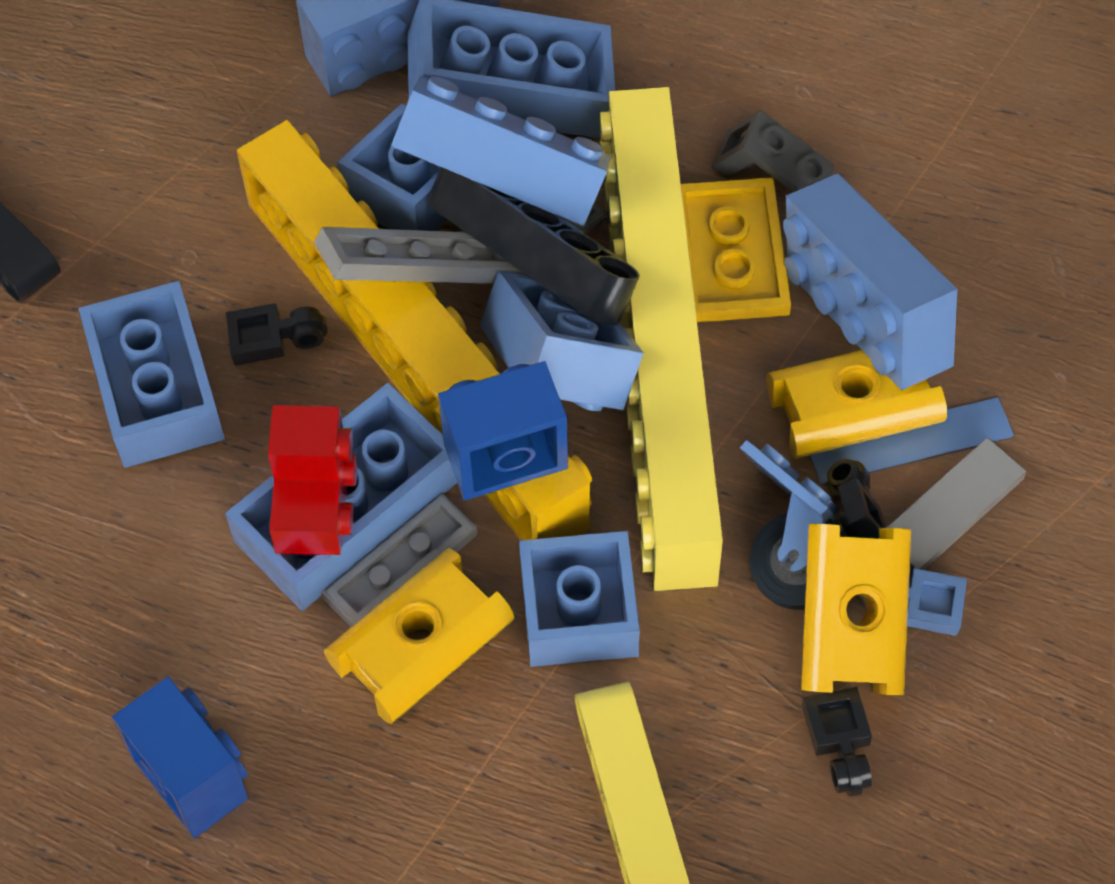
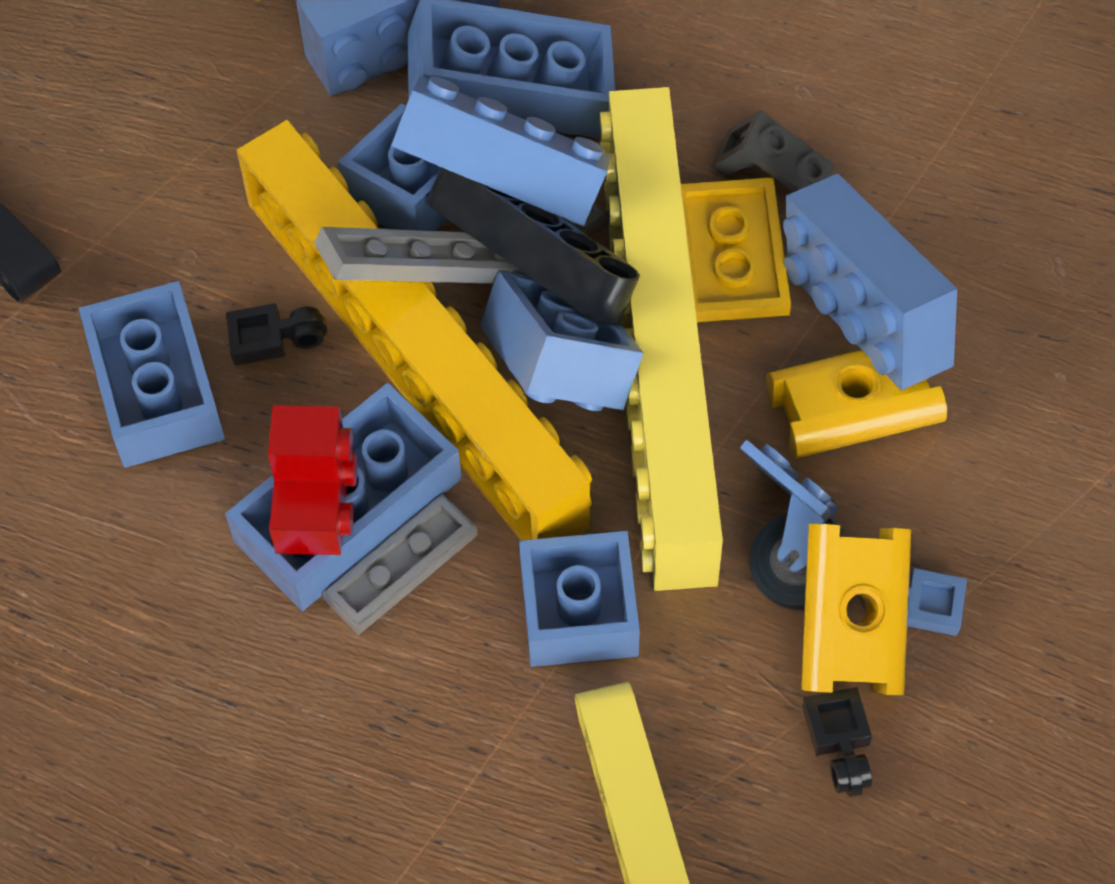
(183, 755): blue brick -> none
(407, 669): yellow piece -> none
(504, 429): blue brick -> none
(860, 513): black plate -> none
(958, 502): light grey tile -> none
(963, 428): medium blue sticker -> none

